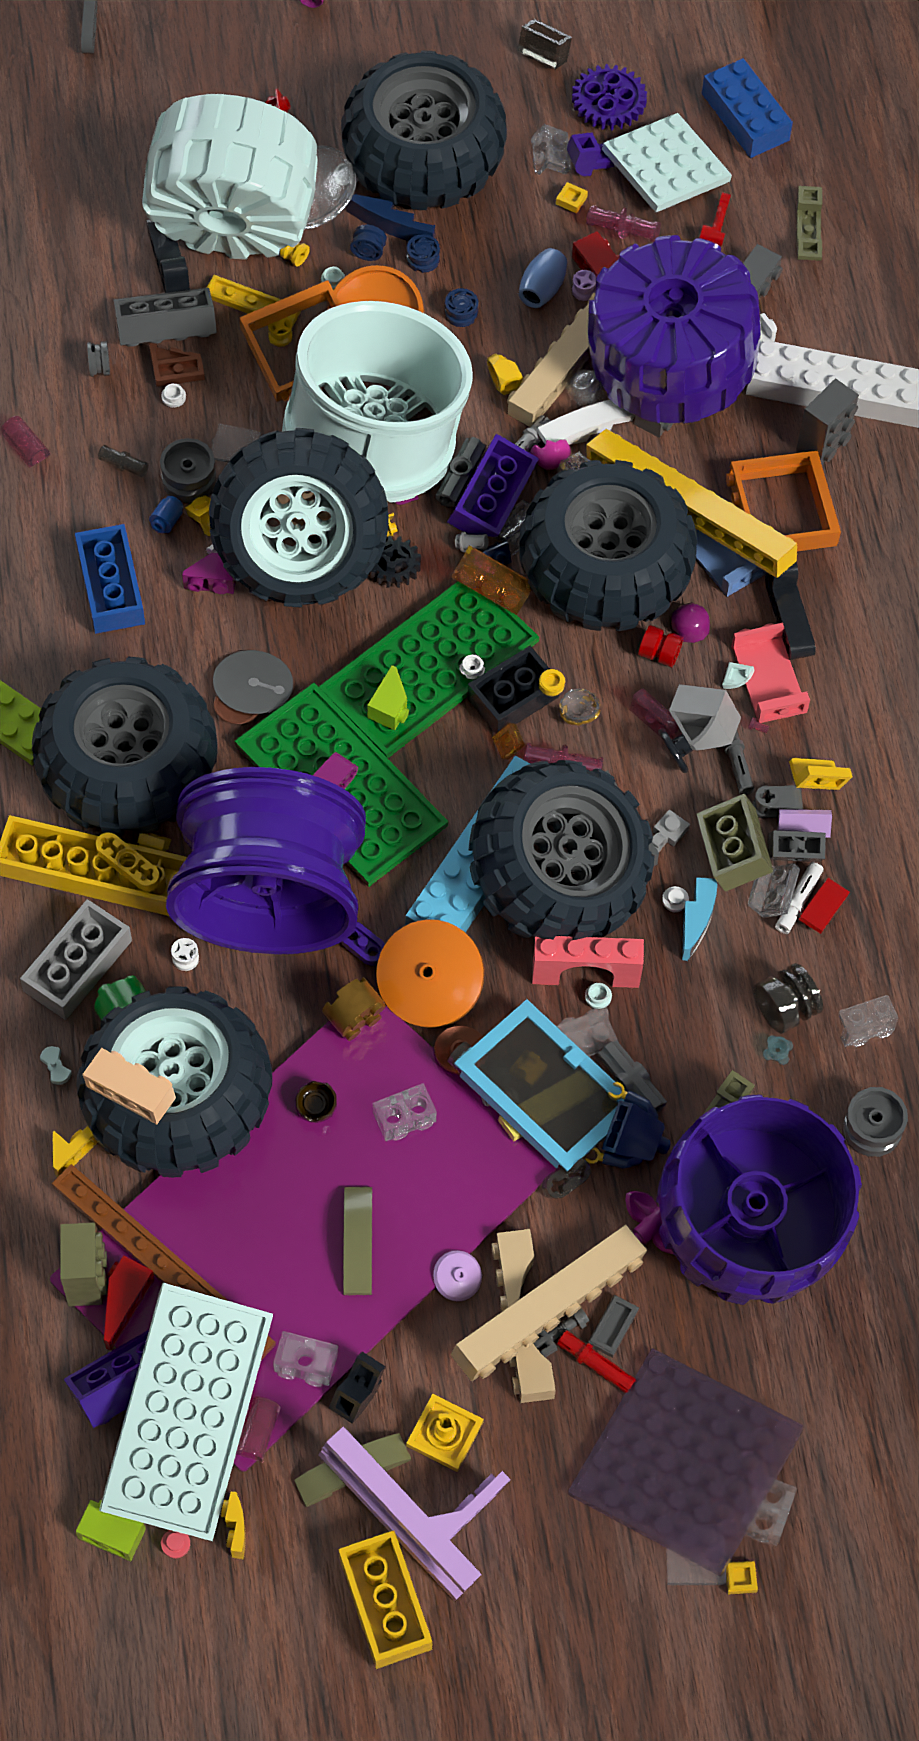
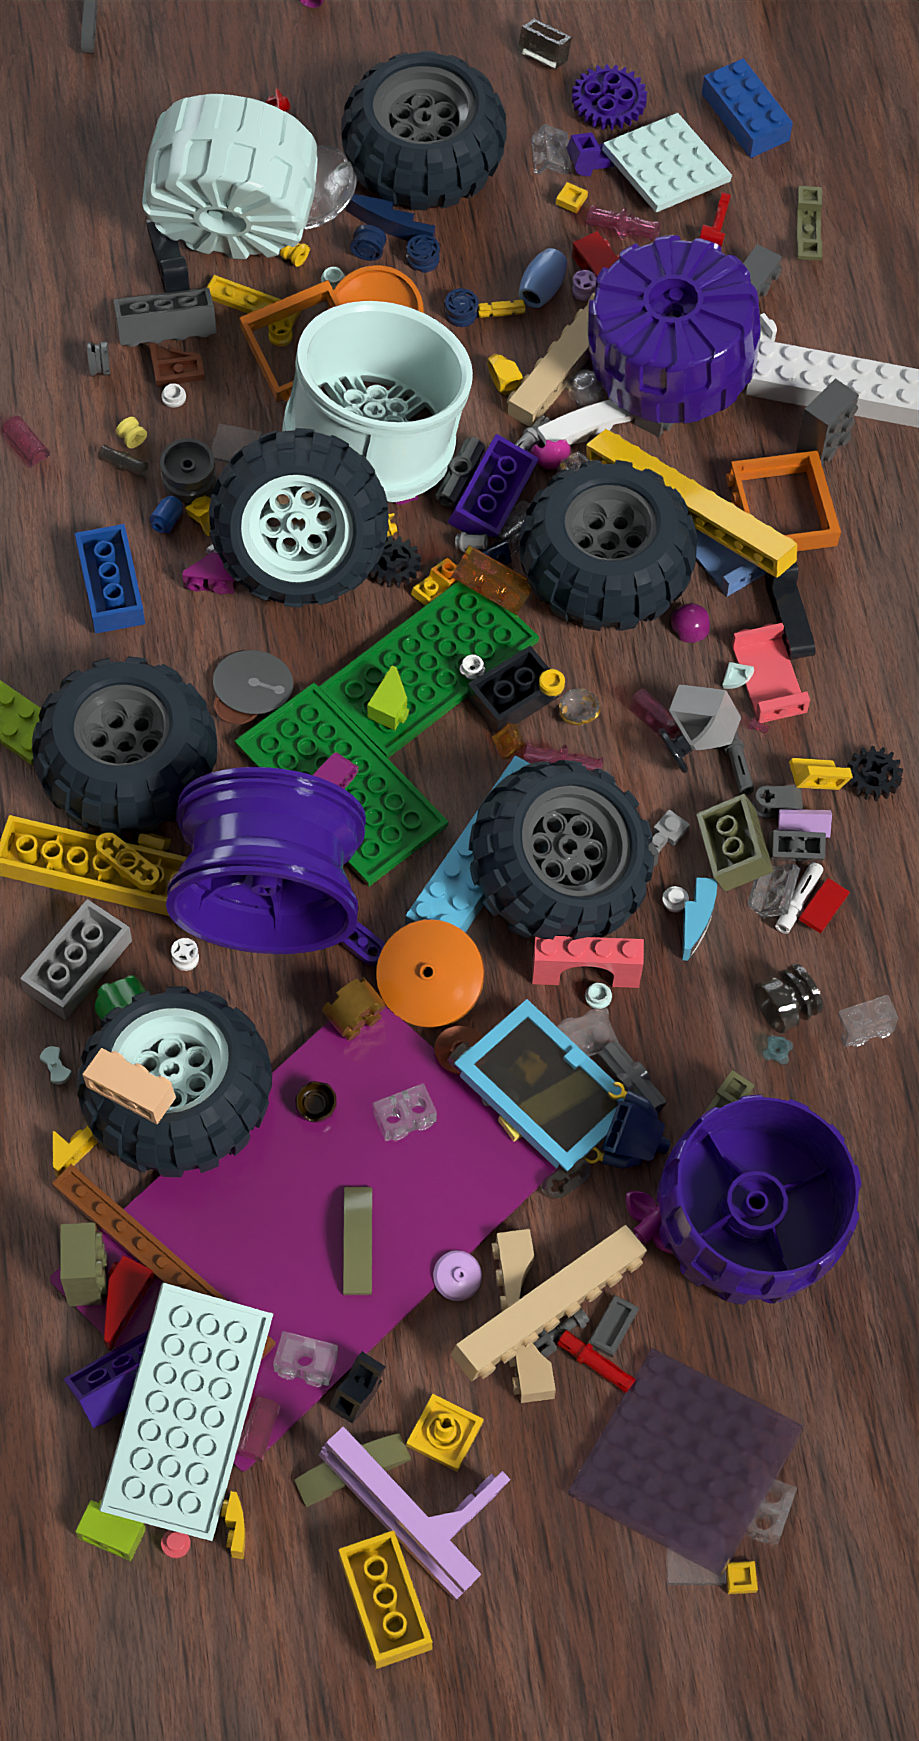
(131, 432): none -> light yellow wheel
(436, 582): none -> yellow slope
(501, 308): none -> yellow axle
(659, 645): red wheel -> none
(875, 773): none -> black gear
(875, 1121): dark grey wheel -> none

